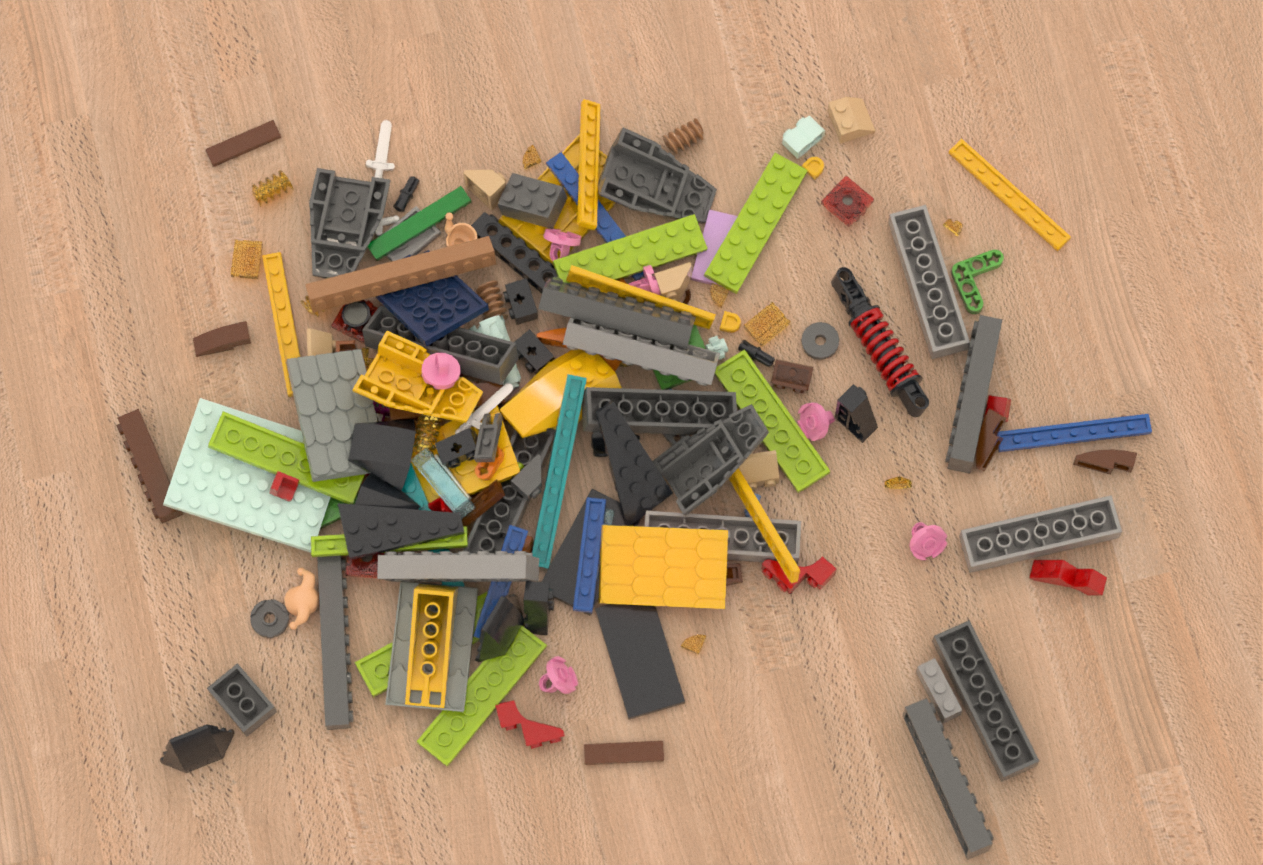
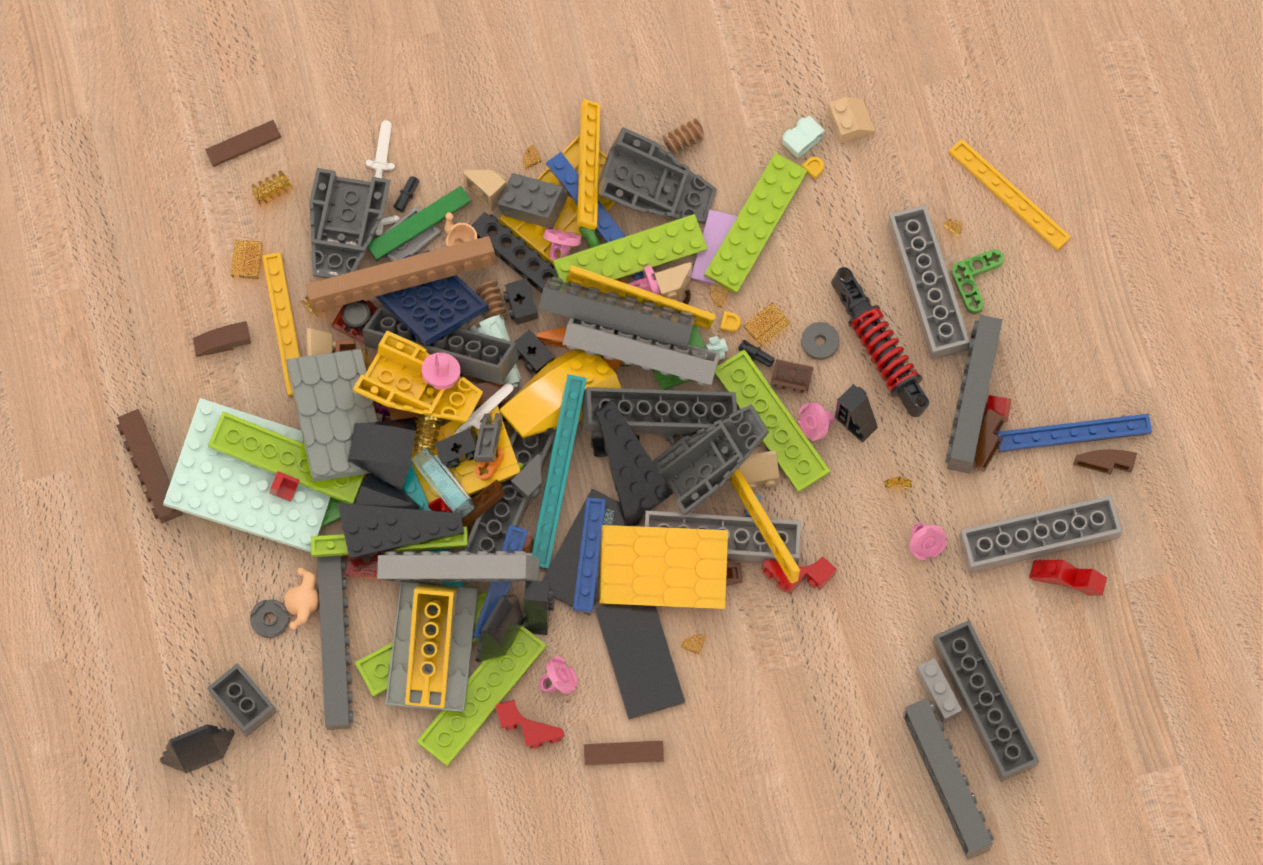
(590, 236): none -> bright green pin
(847, 201): clear red piece -> none

